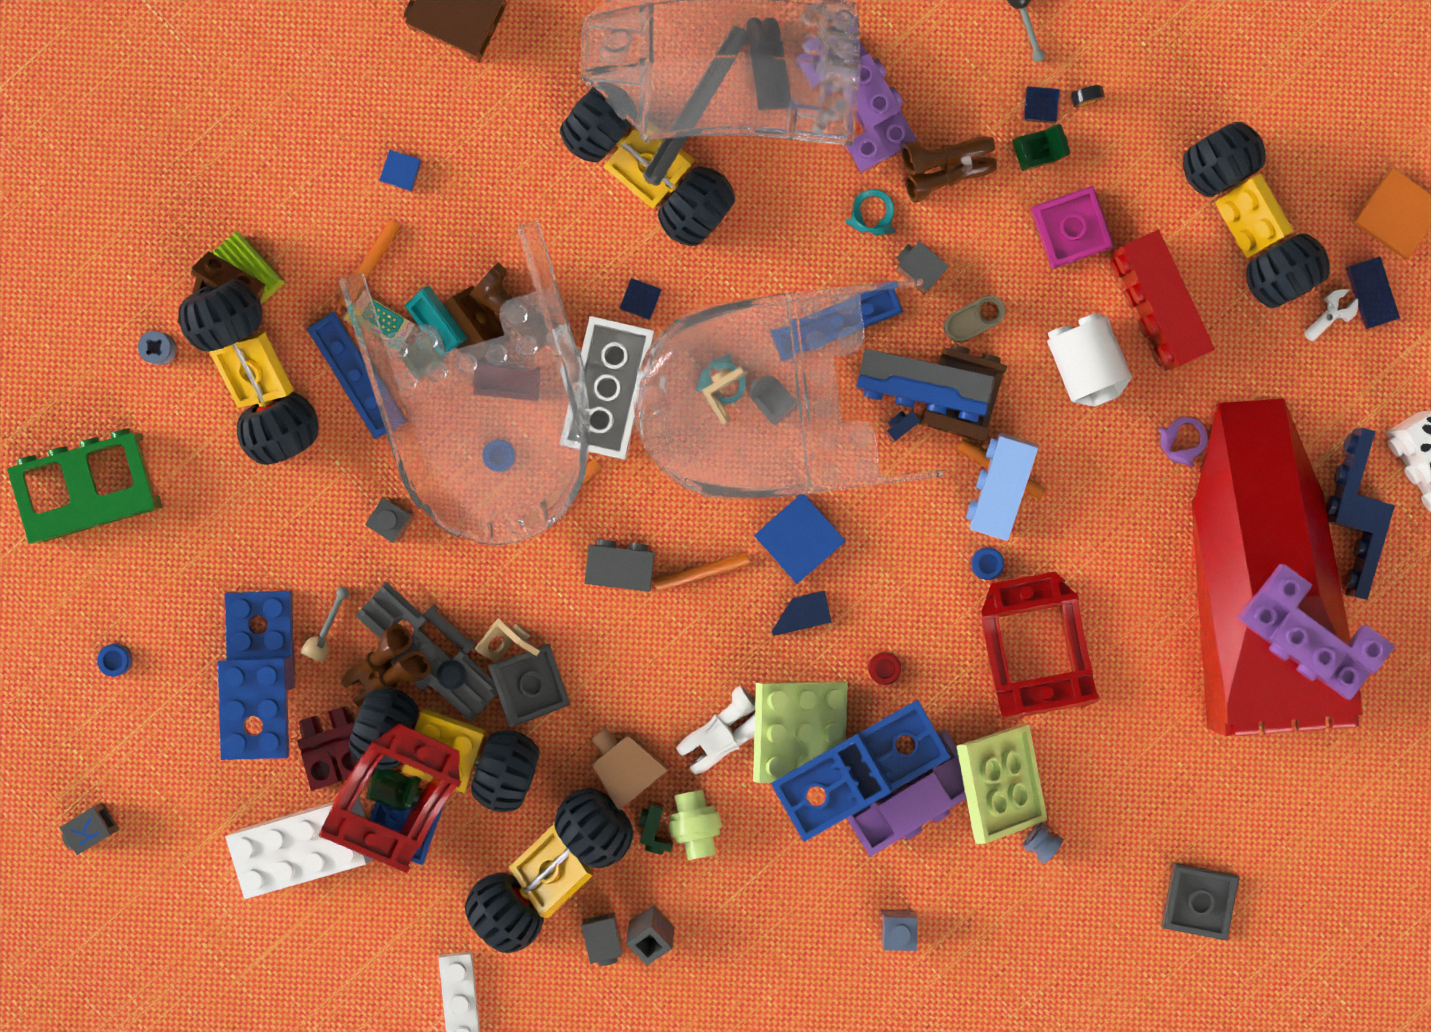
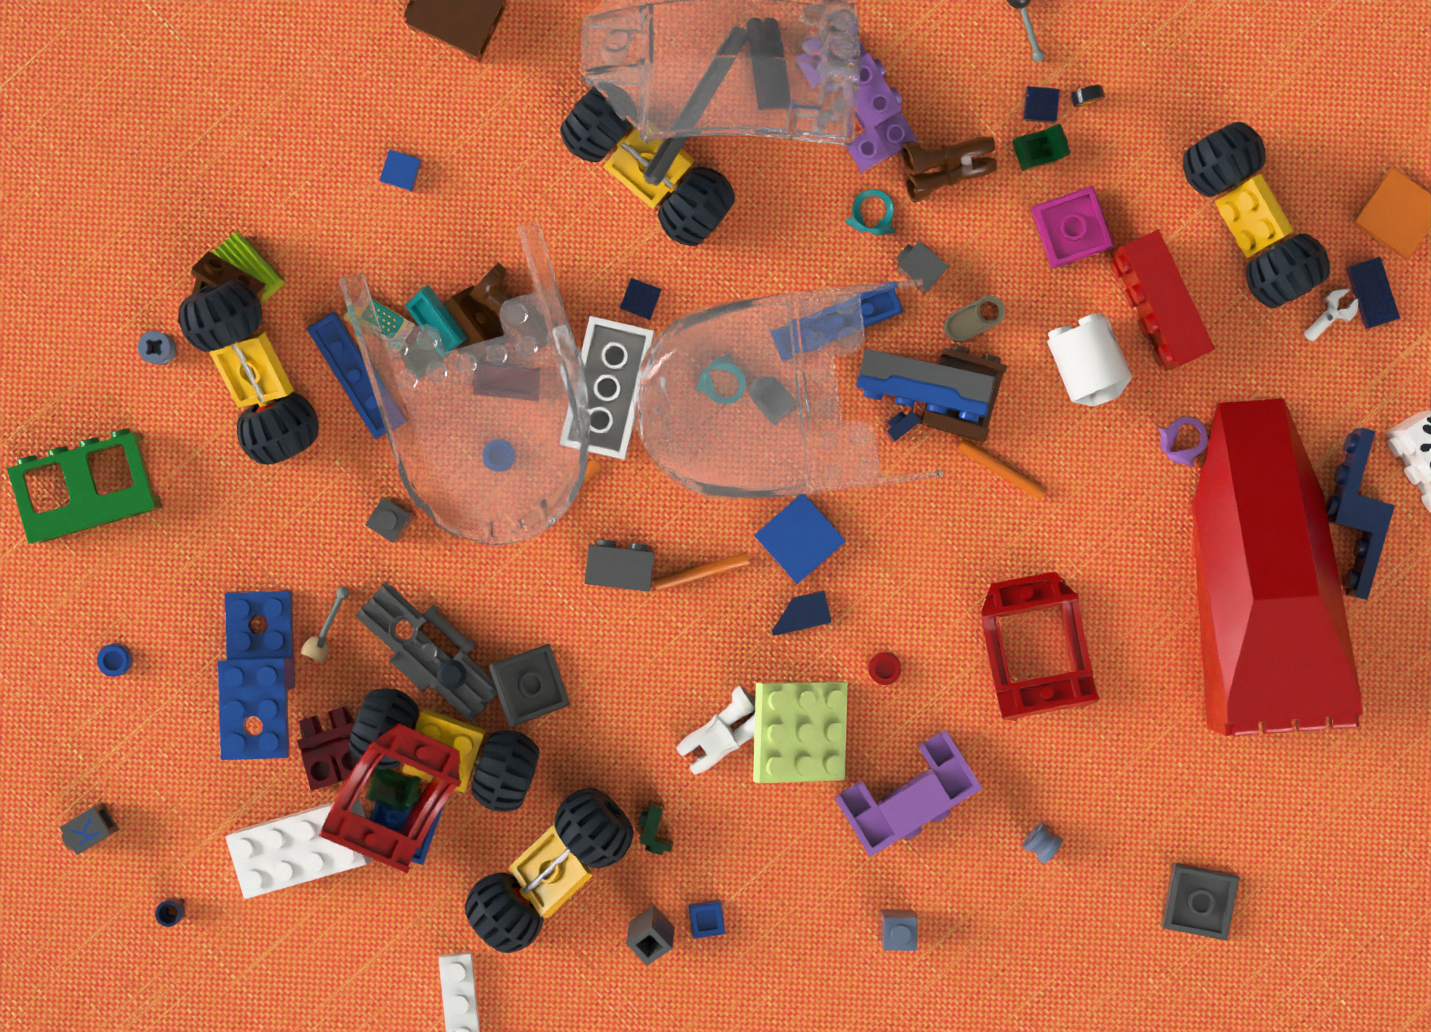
(164, 917): none -> dark blue hose
(375, 253): orange bar -> none
(378, 671): reddish brown piece -> none
(509, 634): tan bracket -> none
(602, 939): dark grey brick -> none
(625, 766): medium nougat torso -> none
(695, 824): yellowish green piece -> none
(707, 919): none -> blue tile
(720, 381): tan bracket -> none
(860, 770): blue bracket -> none
(987, 563): blue tile -> none
(1001, 783): yellowish green plate -> none
(1002, 485): light blue brick -> none
(1297, 636): medium lavender bracket -> none

